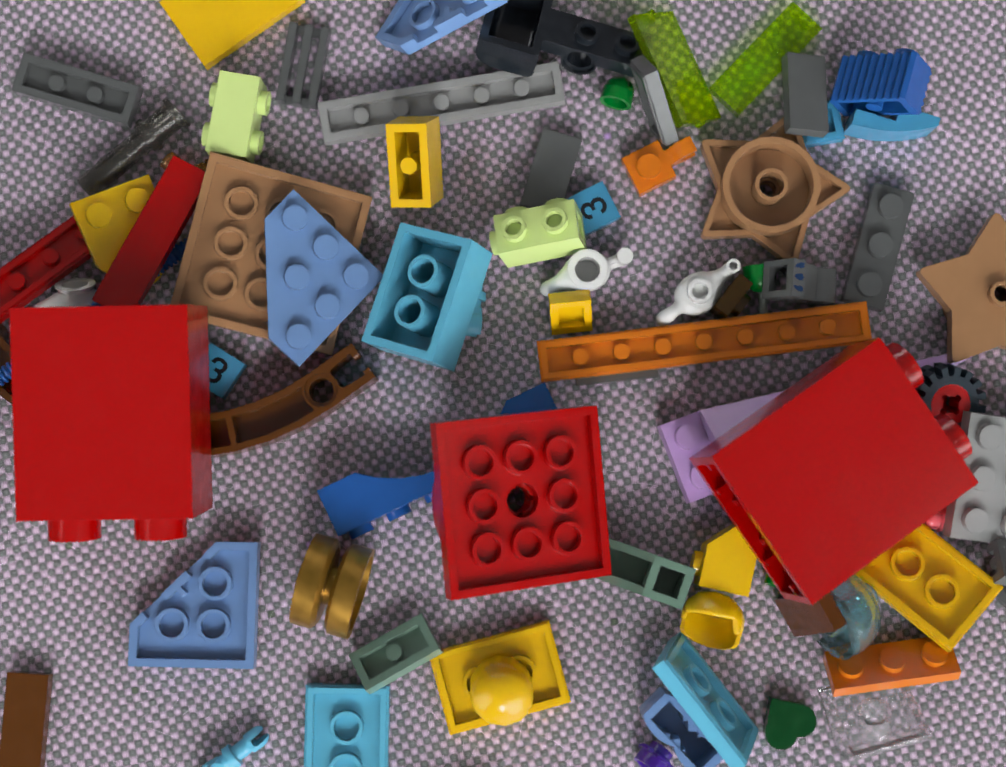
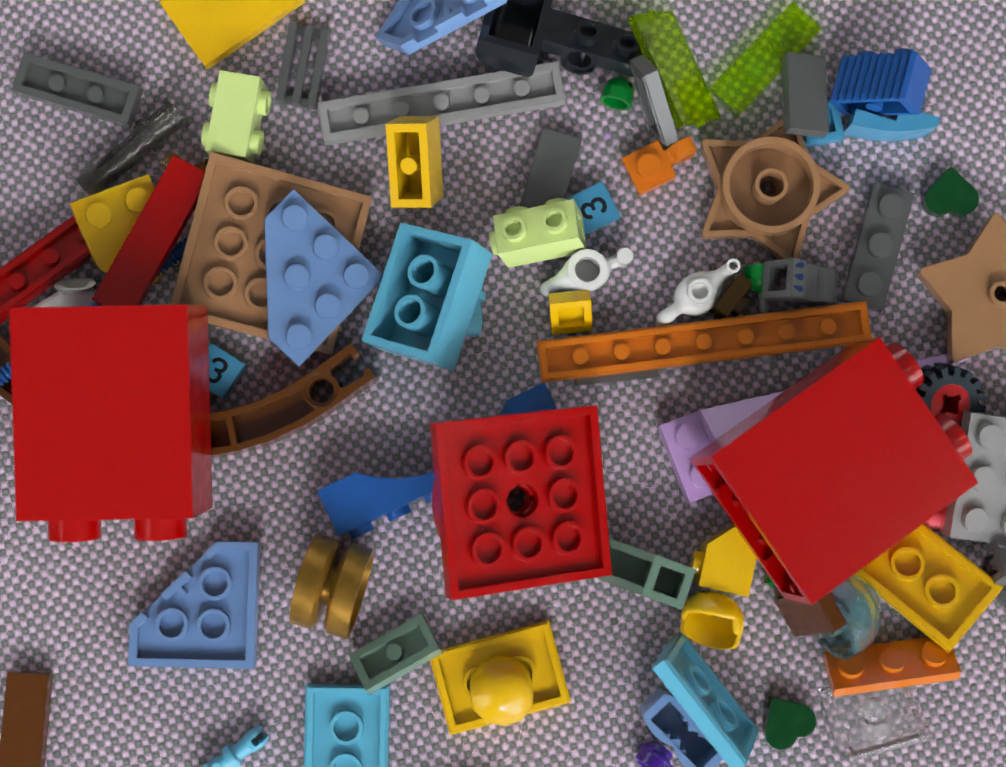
(950, 195): none -> dark green tile

